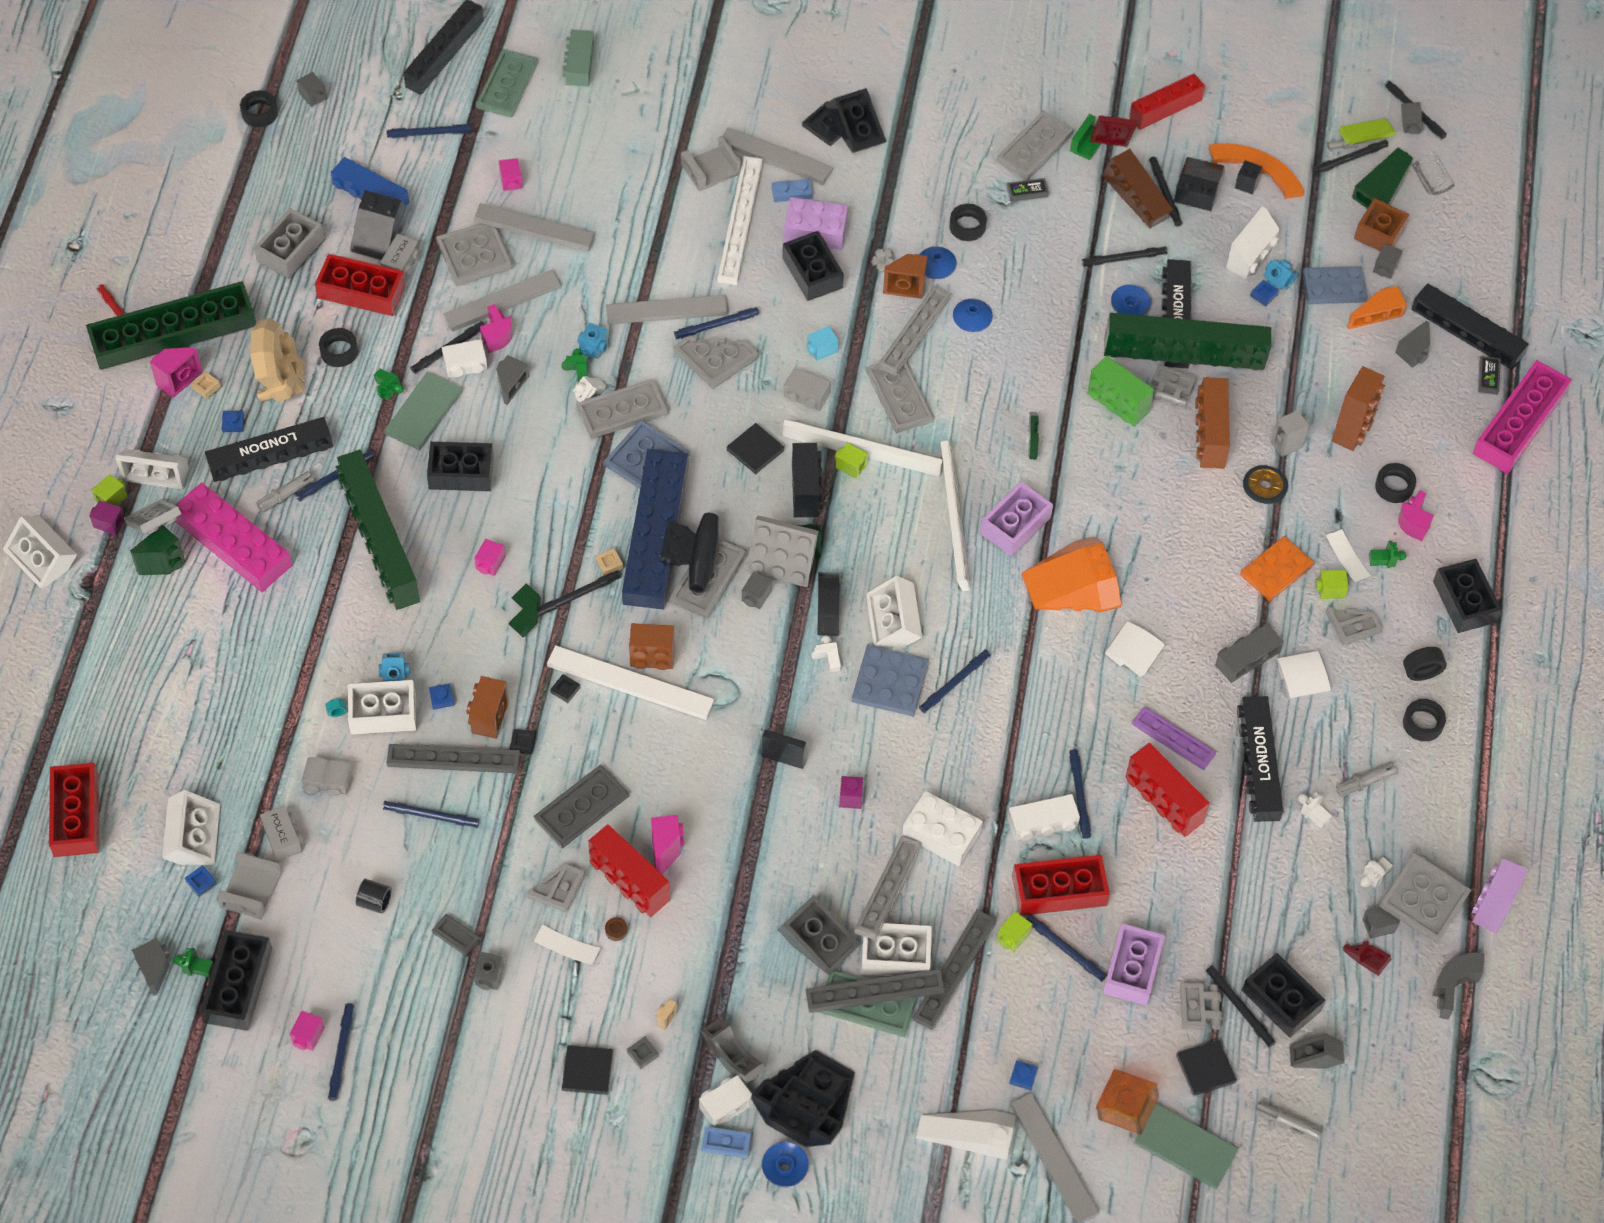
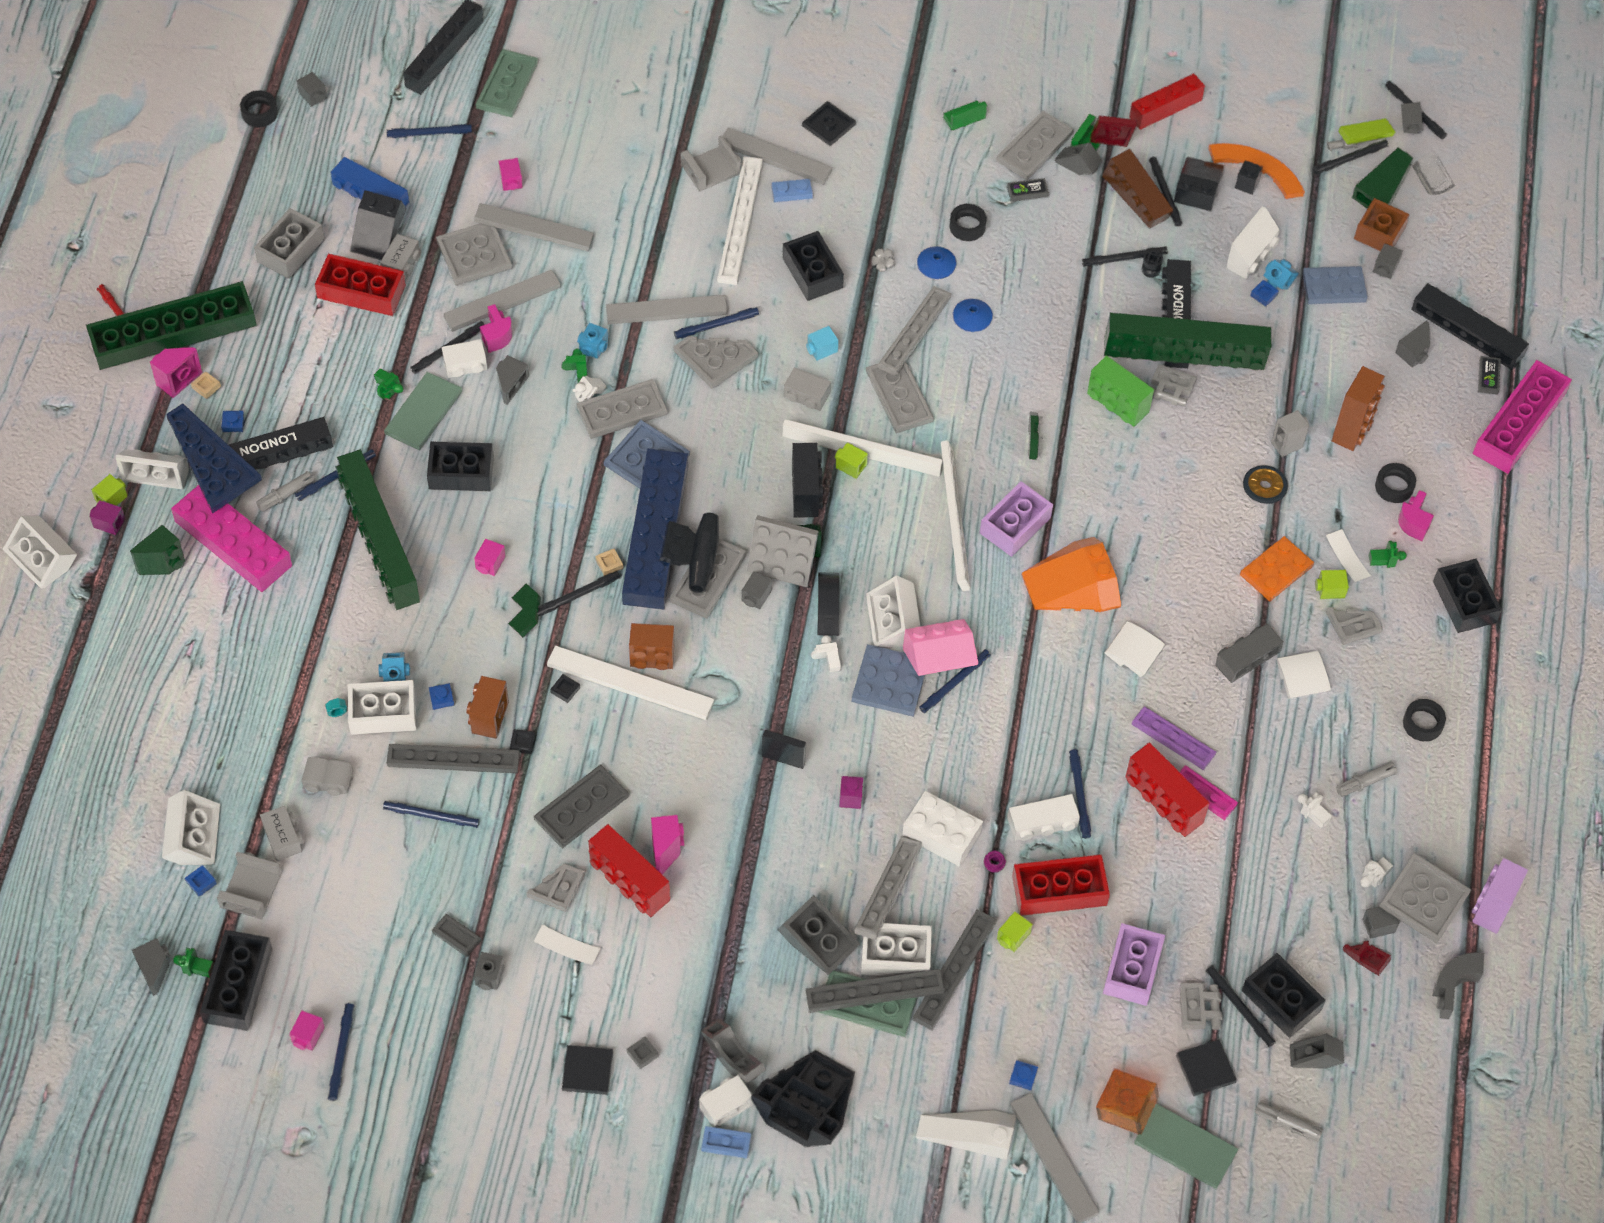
(74, 809): red brick -> none
(152, 516): light grey plate -> none
(216, 466): none -> dark blue wing
(275, 361): tan brick -> none
(342, 359): black tyre -> none
(373, 896): black piece -> none
(578, 57): sand green brick -> none
(616, 929): reddish brown tile -> none
(666, 1013): tan plate -> none
(755, 448): black tile -> none
(785, 1154): blue dish -> none
(809, 216): lavender brick -> none
(856, 120): black slope -> none
(906, 276): dark orange slope -> none
(940, 647): none -> bright pink slope
(965, 115): none -> green panel
(994, 856): none -> magenta plate
(1079, 159): none -> dark grey slope
(1088, 965): dark blue piece -> none
(1130, 300): blue dish -> none
(1152, 263): none -> black wheel
(1212, 422): dark orange brick -> none
(1220, 802): none -> dark pink tile
(1260, 759): black brick -> none
(1380, 307): orange slope -> none
(1424, 663): black tyre -> none

